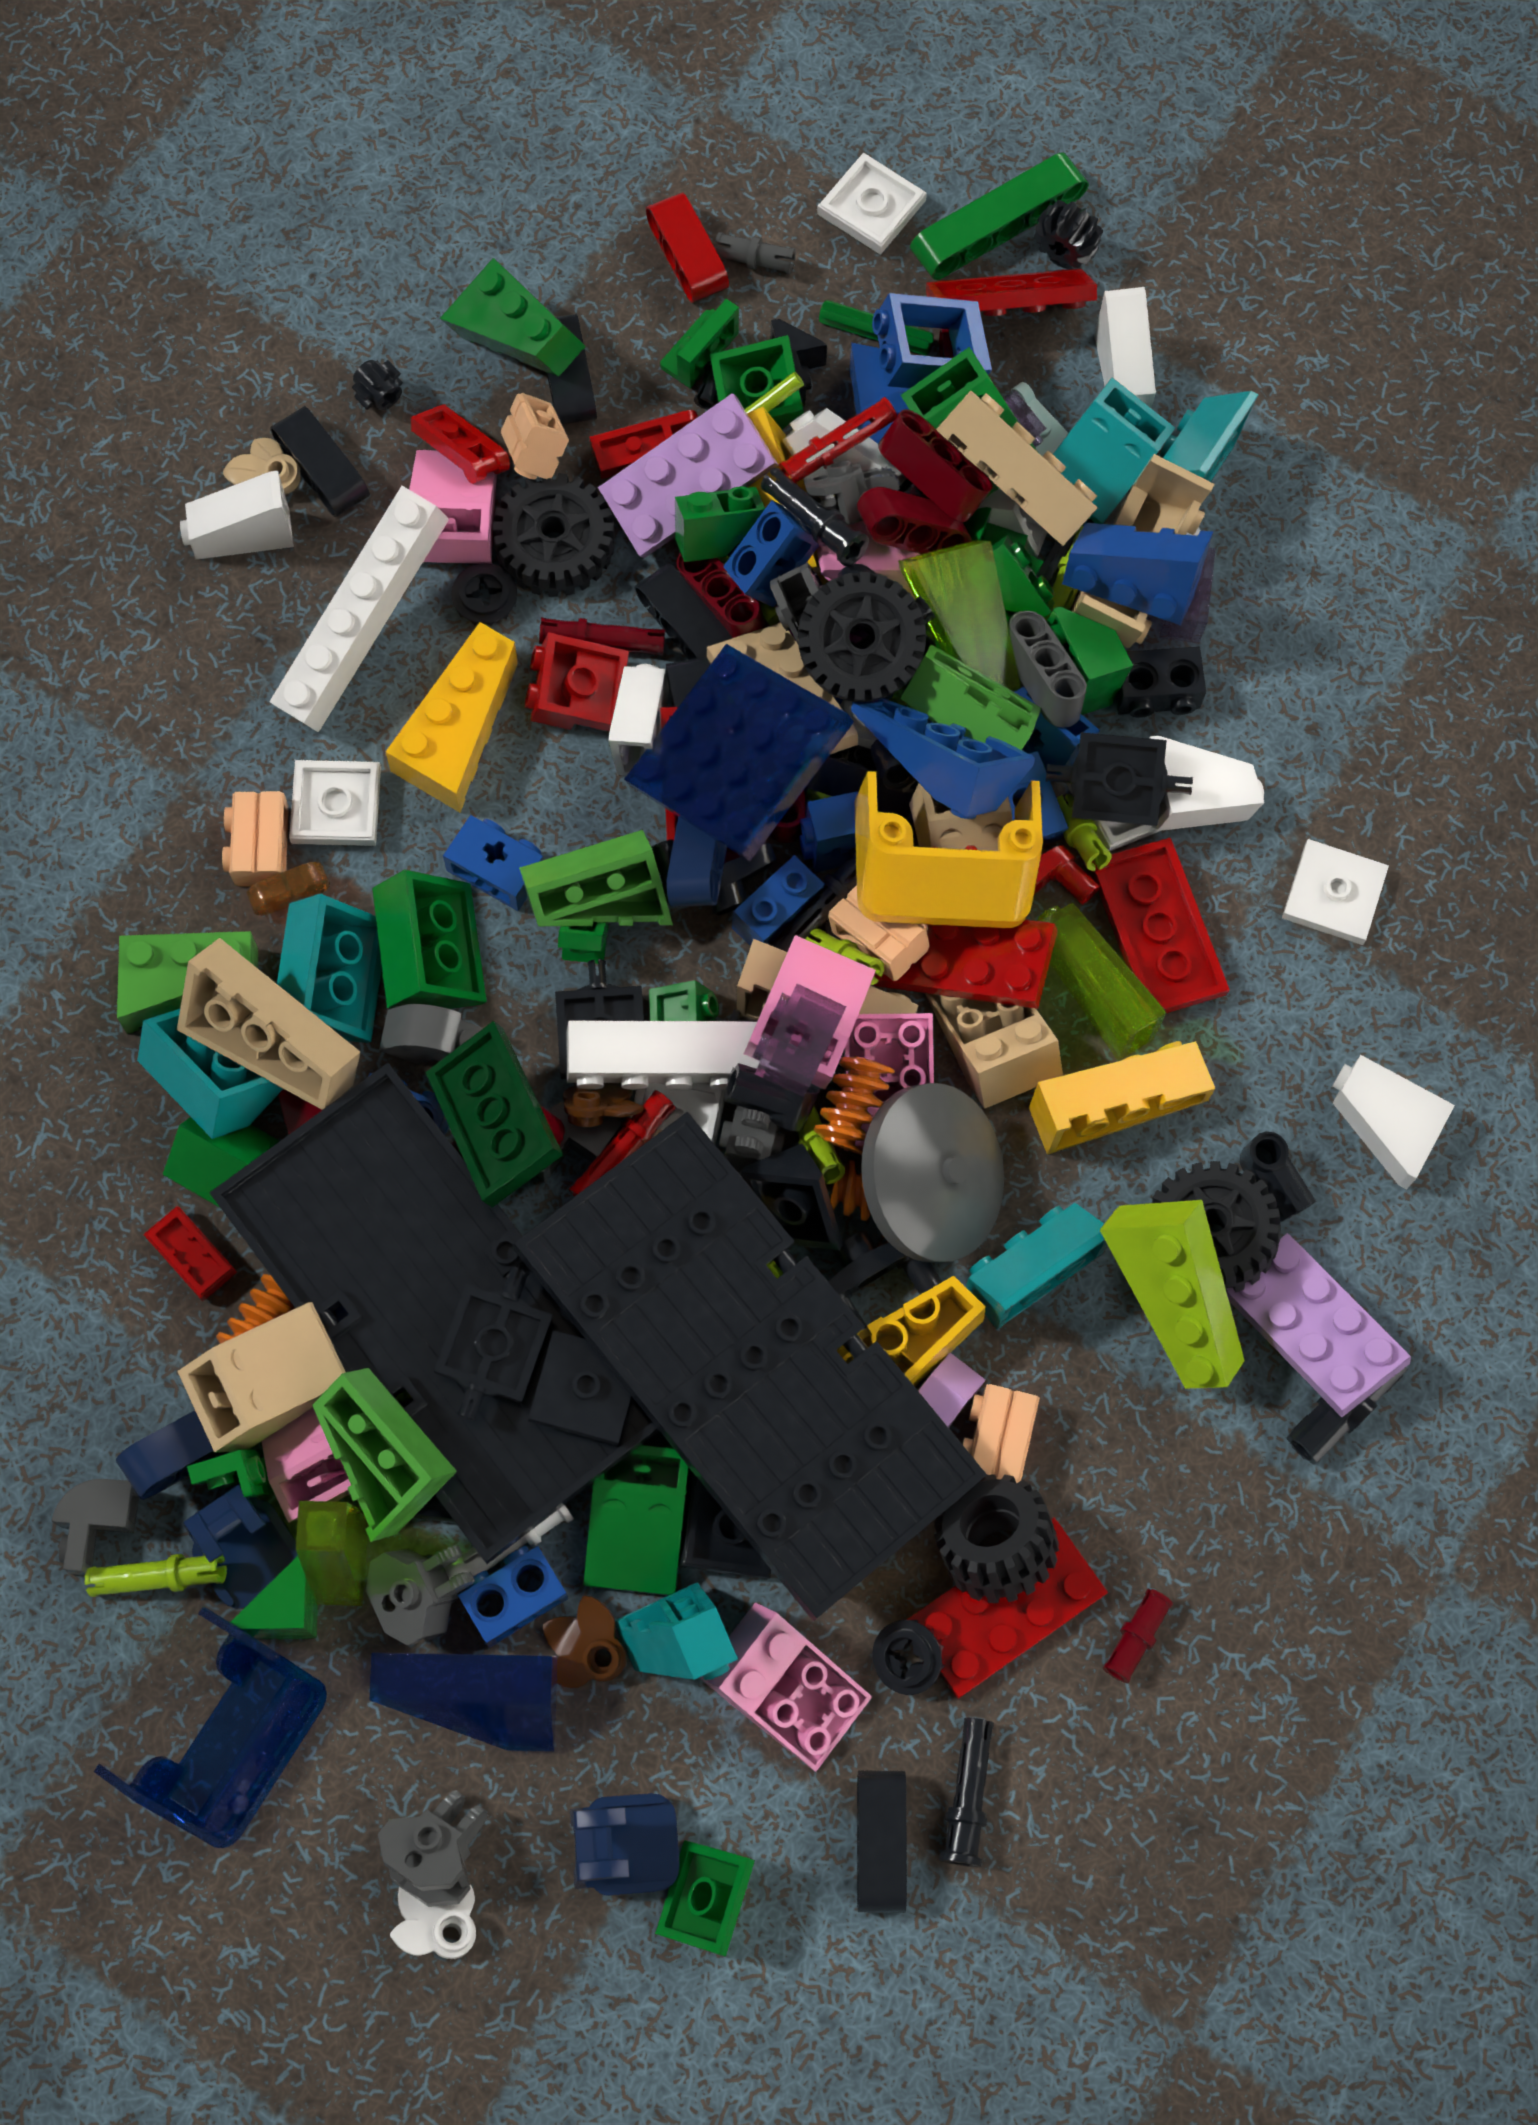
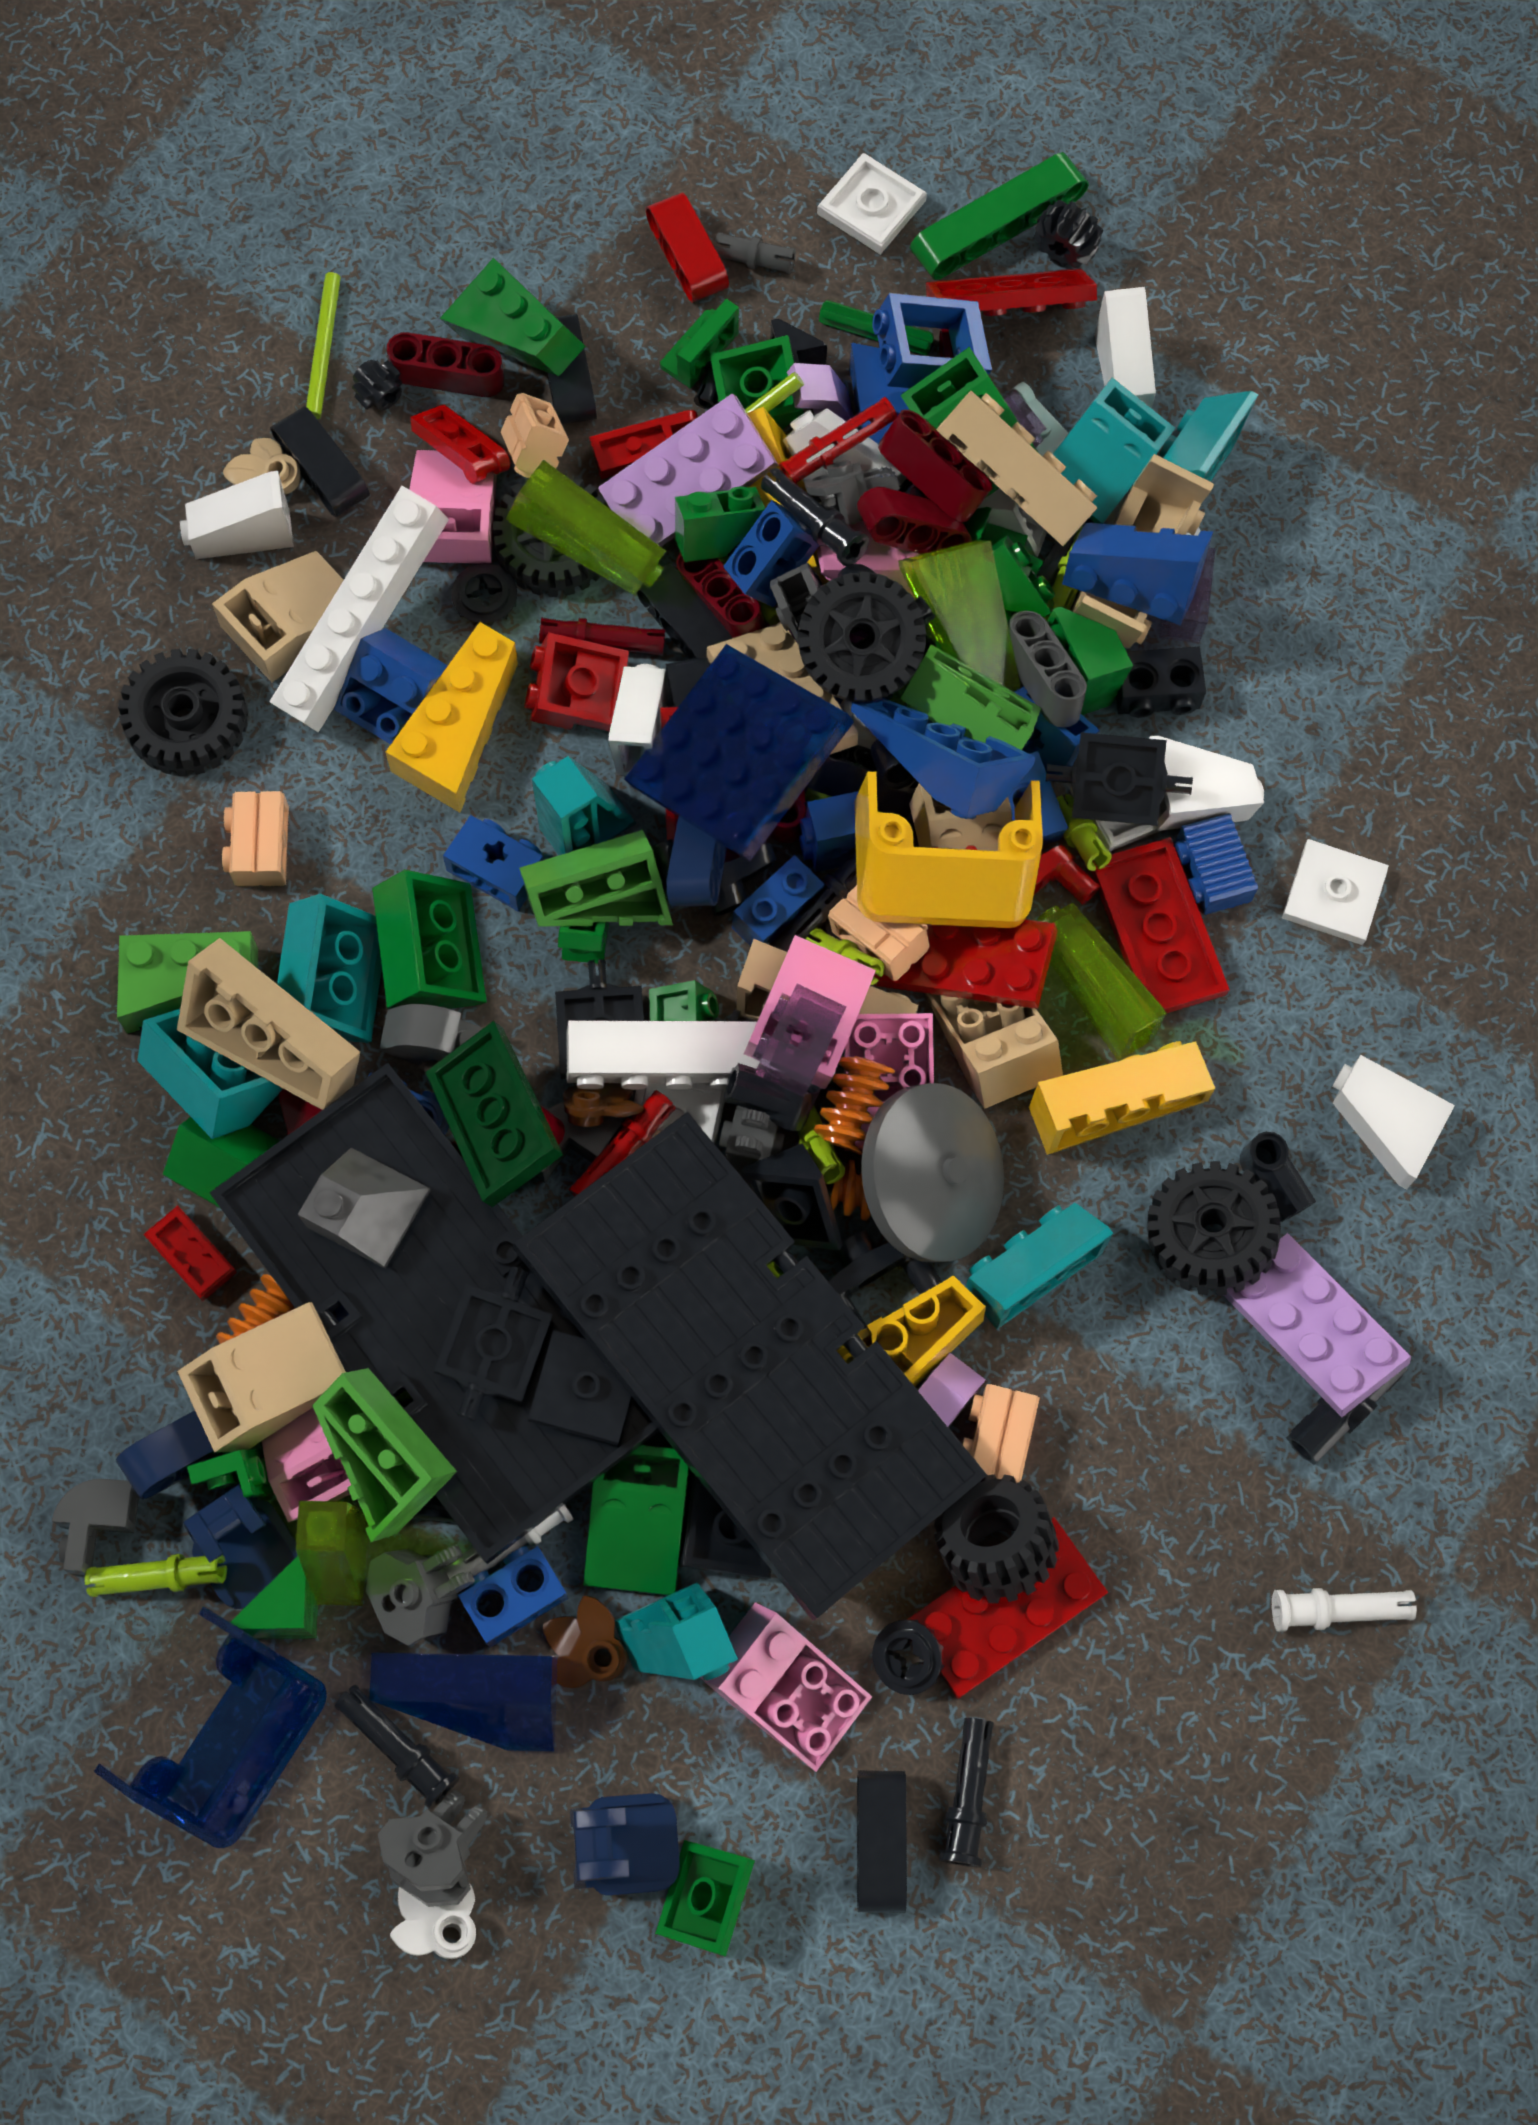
(177, 684): none -> black wheel
(278, 611): none -> tan slope
(287, 887): clear orange beam -> none
(323, 343): none -> lime bar
(335, 803): white plate -> none
(363, 1206): none -> flat silver slope
(386, 683): none -> blue slope
(411, 1760): none -> black pin
(431, 352): none -> dark red beam
(576, 807): none -> teal wedge
(585, 530): none -> clear neon green slope
(821, 390): none -> lavender slope
(1138, 1635): dark red pin -> none
(1180, 1287): lime wedge -> none
(1216, 864): none -> blue brick
(1321, 1609): none -> white pin

